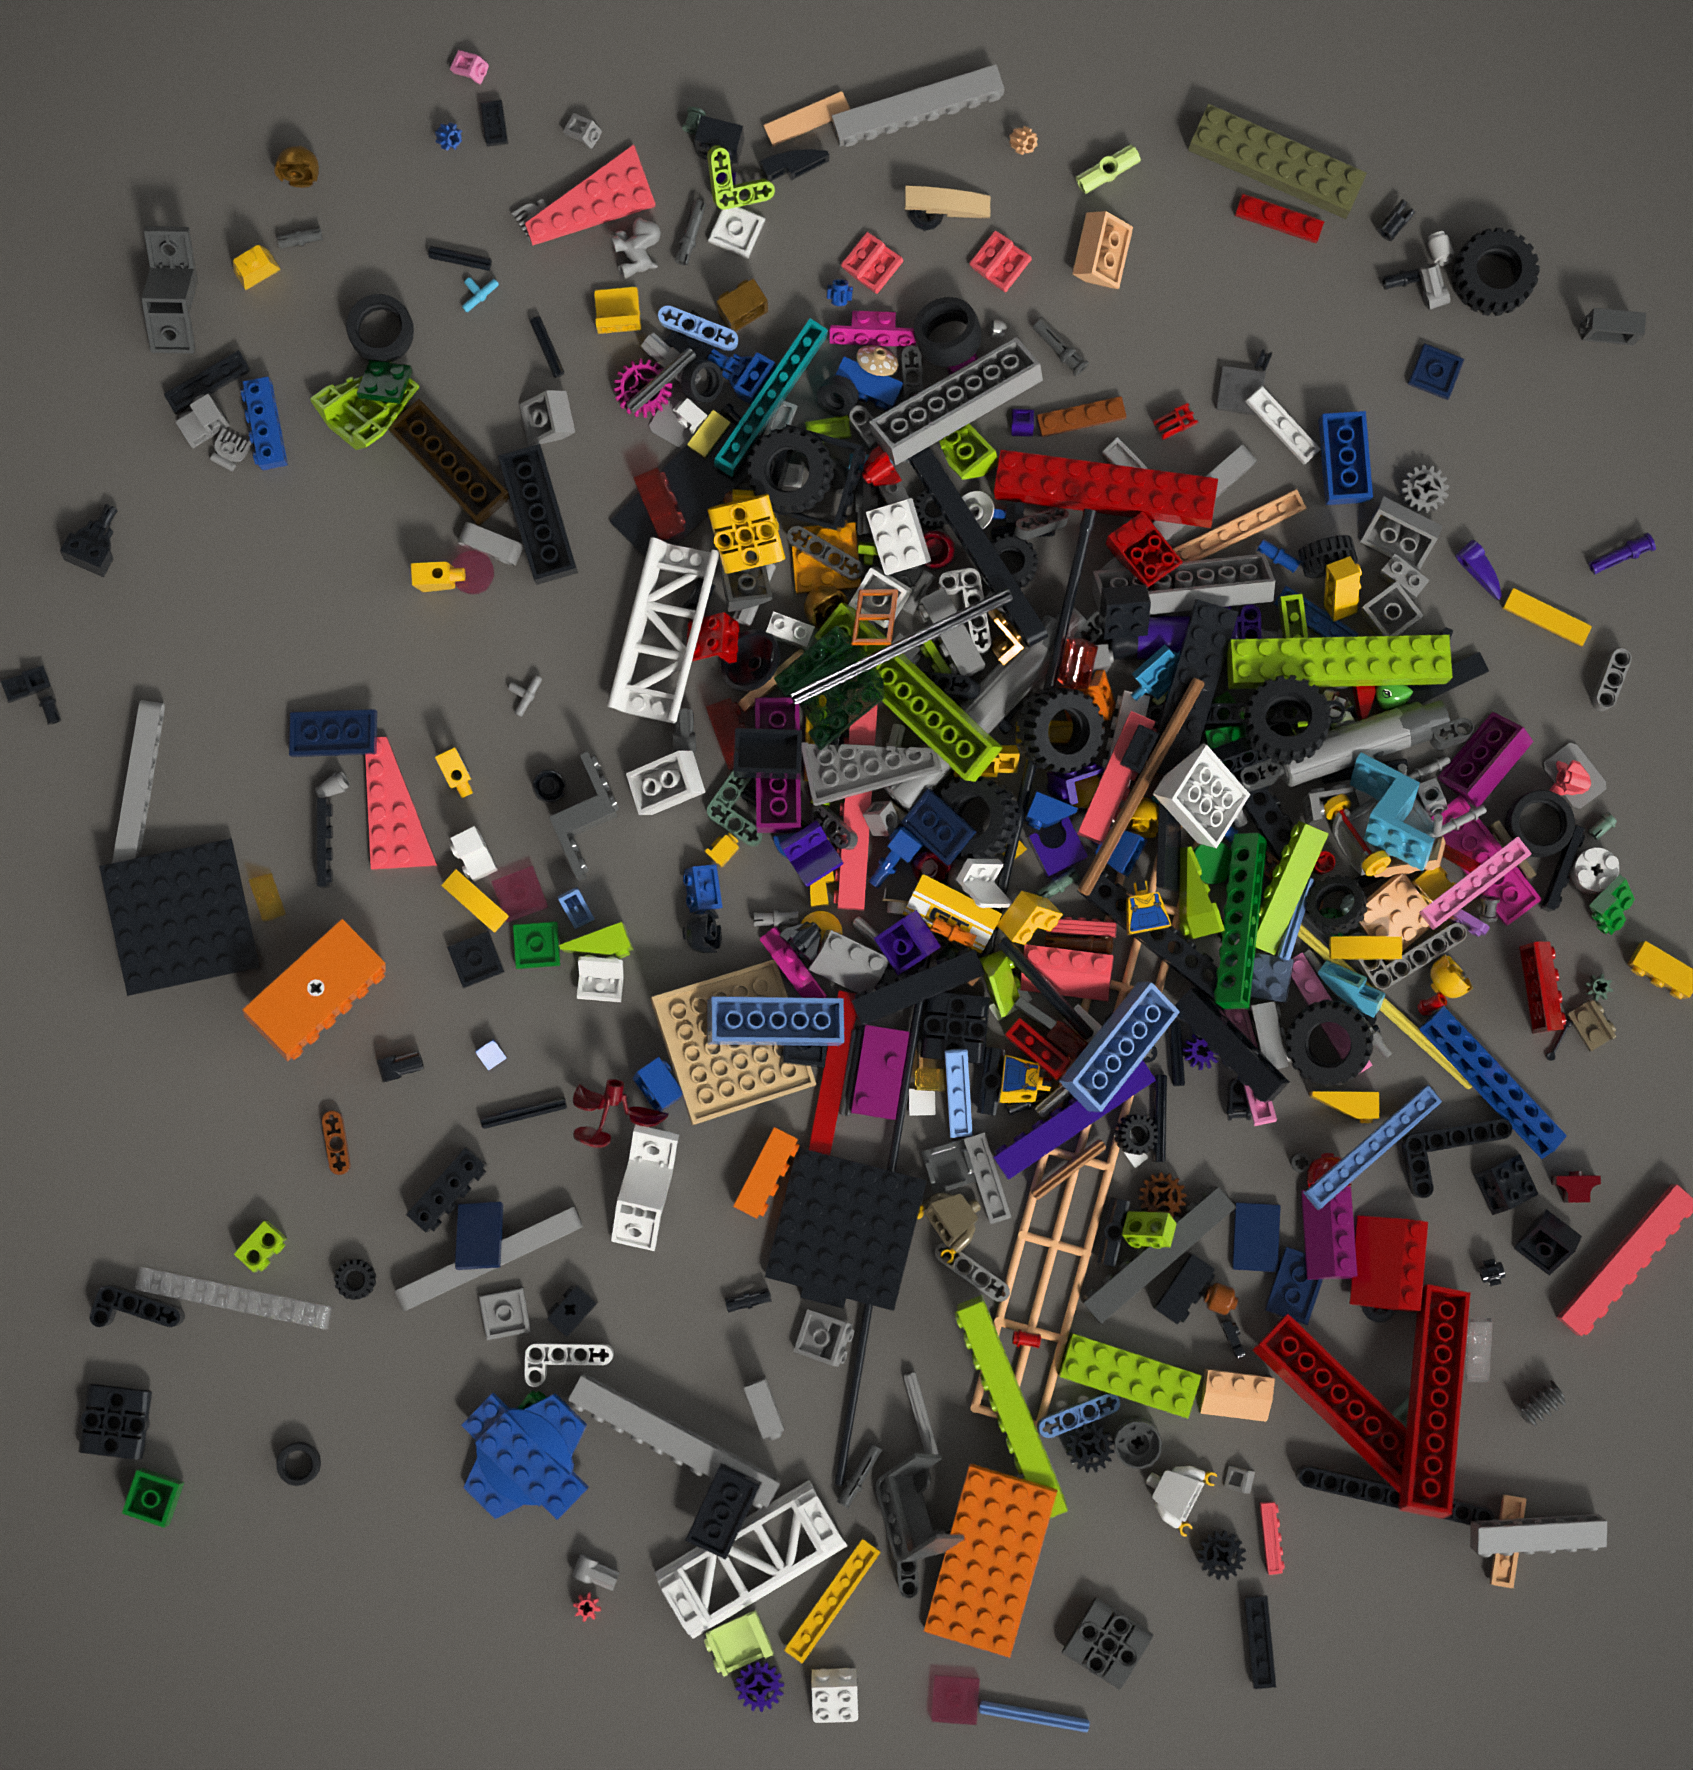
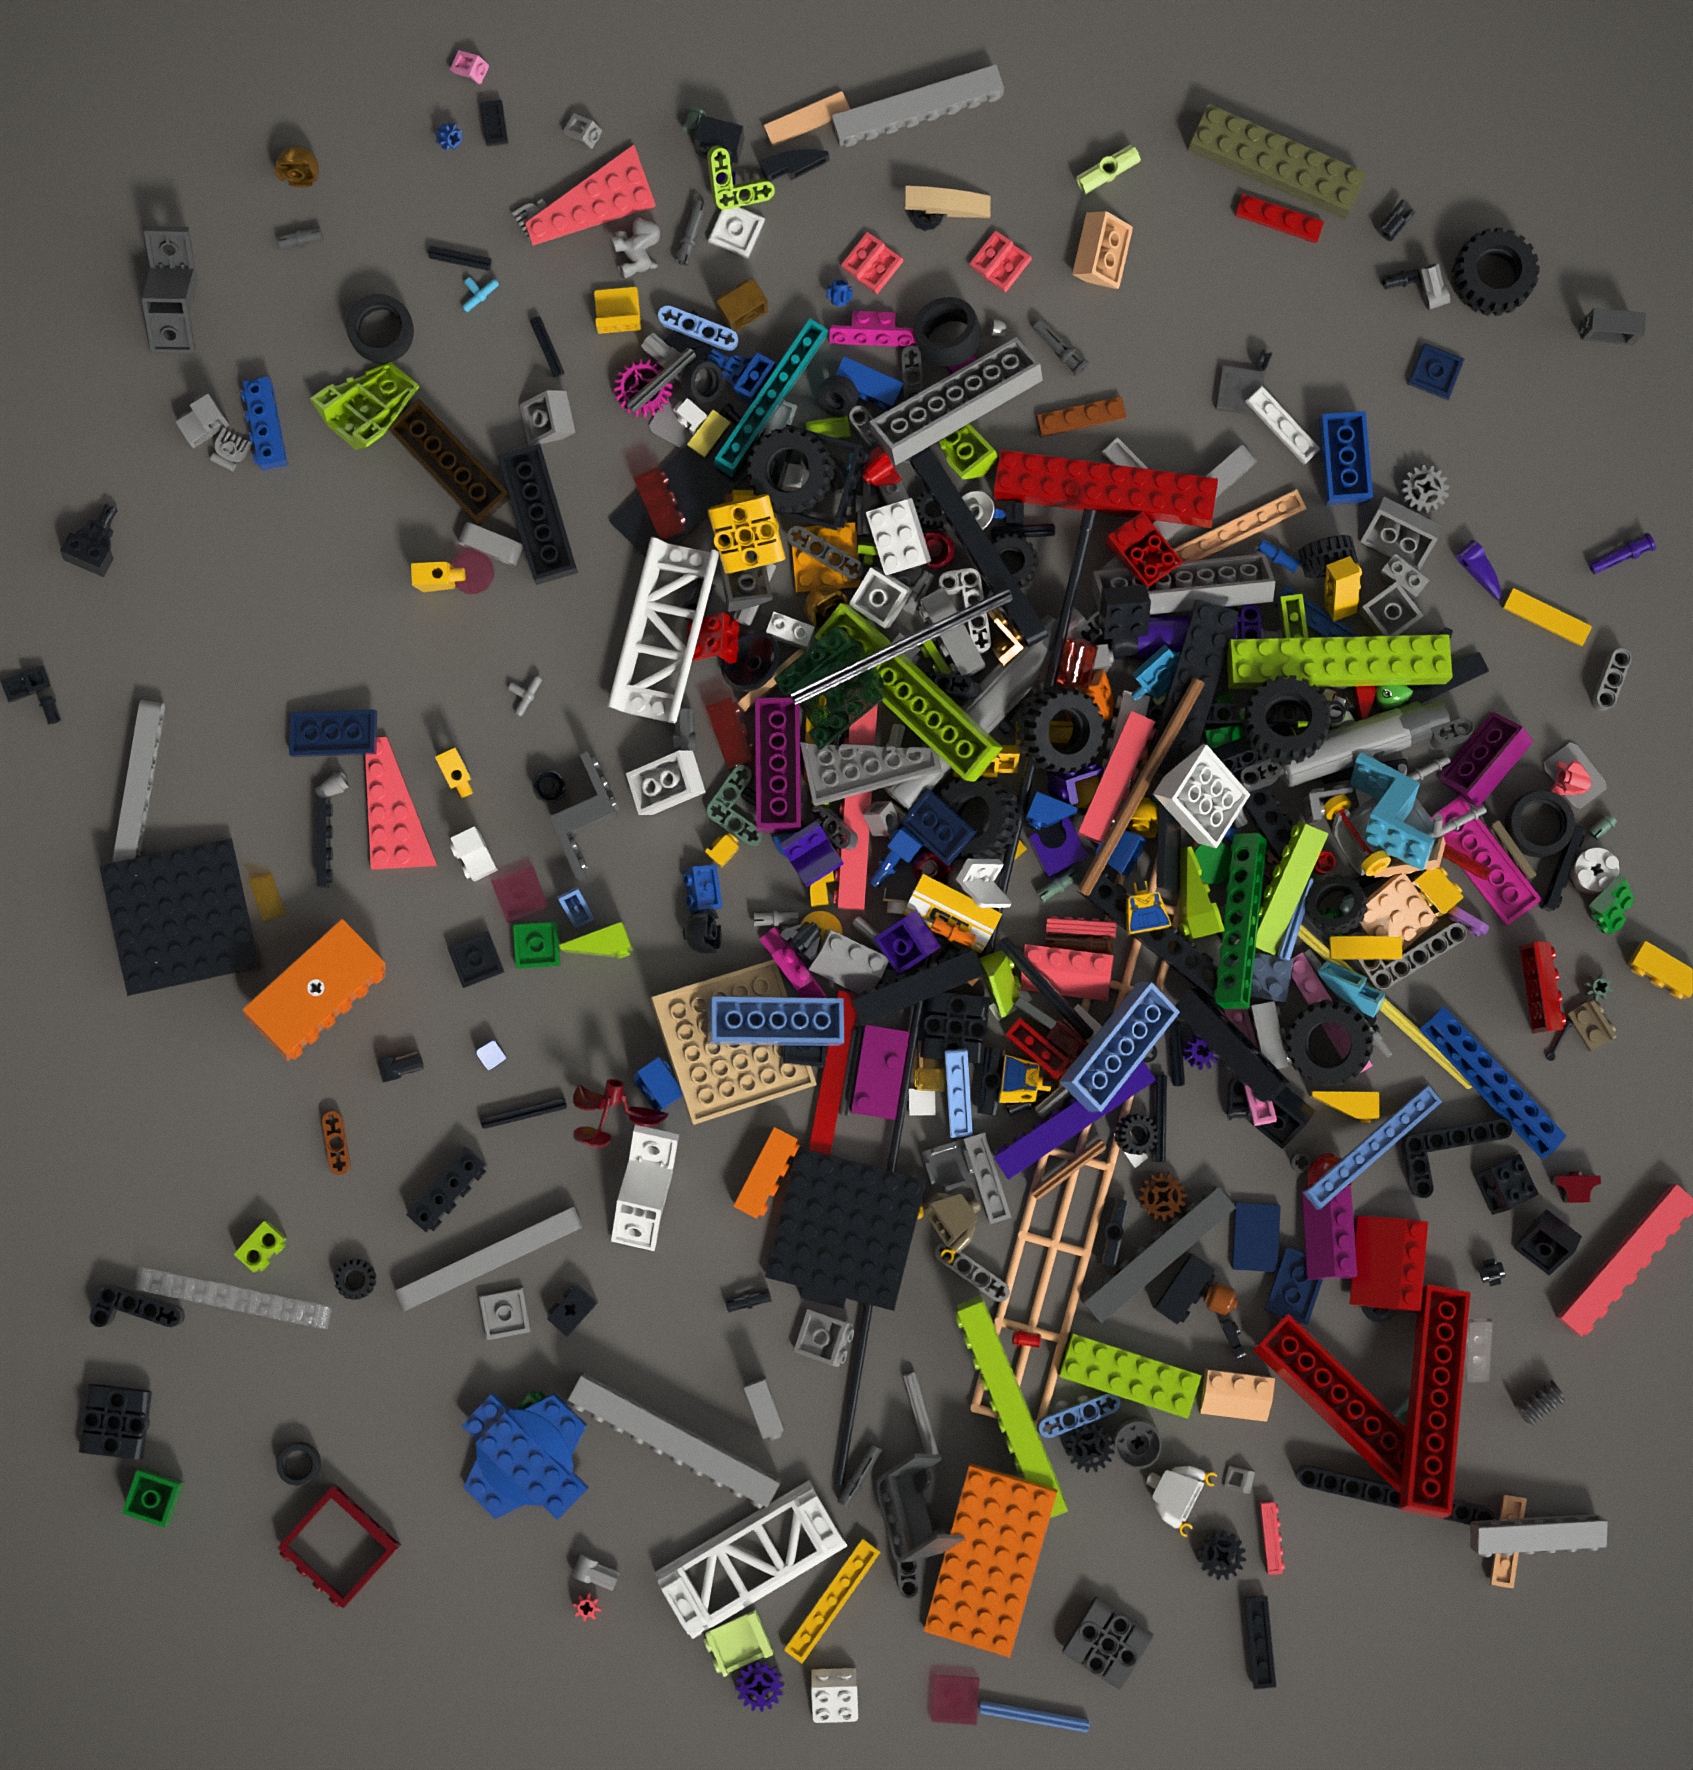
(207, 381): black plate -> none
(254, 266): yellow torso -> none
(364, 1520): none -> dark red window
(384, 381): dark green plate -> none
(475, 900): yellow slope -> none
(479, 1236): dark blue tile -> none
(569, 1358): white beam -> none
(600, 978): white bracket -> none
(723, 1511): black tile -> none
(767, 753): black piece -> none
(877, 360): tan dish -> none
(891, 617): orange window -> none
(1022, 422): dark purple slope -> none
(1023, 140): light nougat gear -> none
(1027, 915): yellow brick -> none
(1029, 527): dark grey beam -> none
(1139, 749): black plate -> none
(1149, 1229): lime brick -> none
(1176, 421): red arm -> none
(1291, 1116): none -> black slope
(1427, 1006): red pin -> none
(1429, 790): light grey brick -> none
(1440, 248): white brick -> none
(1448, 978): yellow cylinder -> none
(1475, 883): bright pink plate -> none
(1488, 908): dark grey bush -> none

